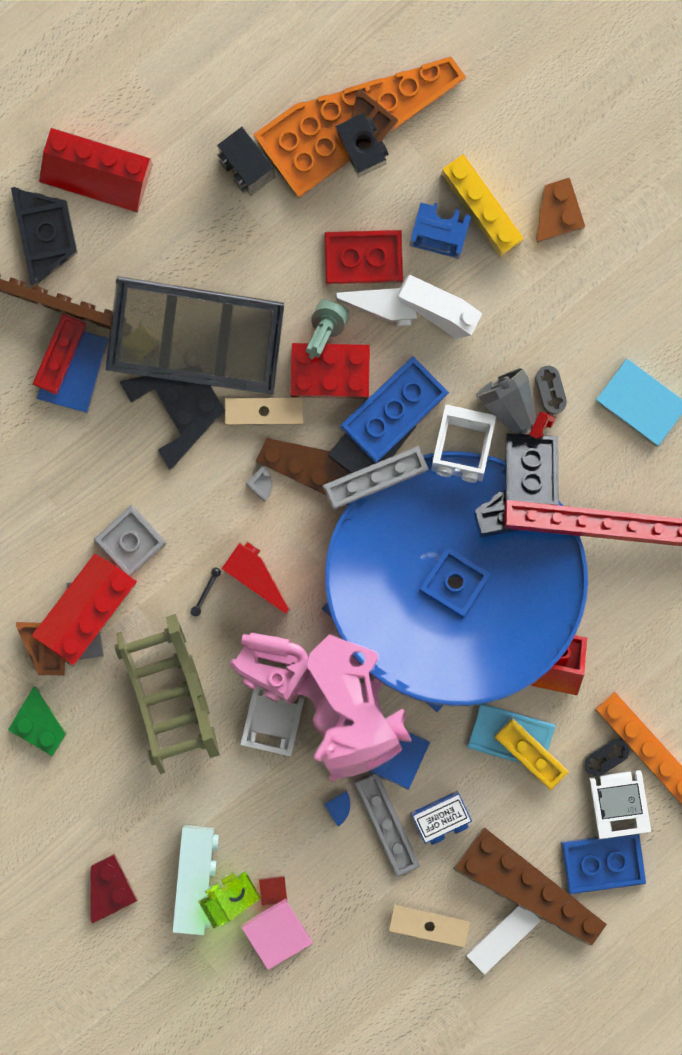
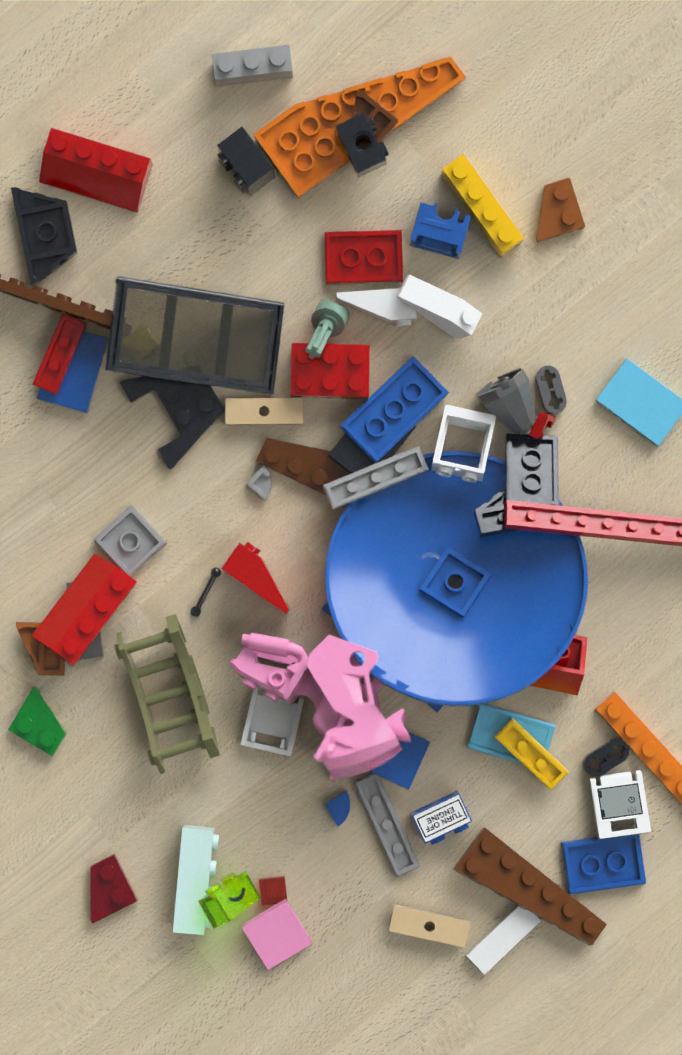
(252, 65): none -> light grey brick

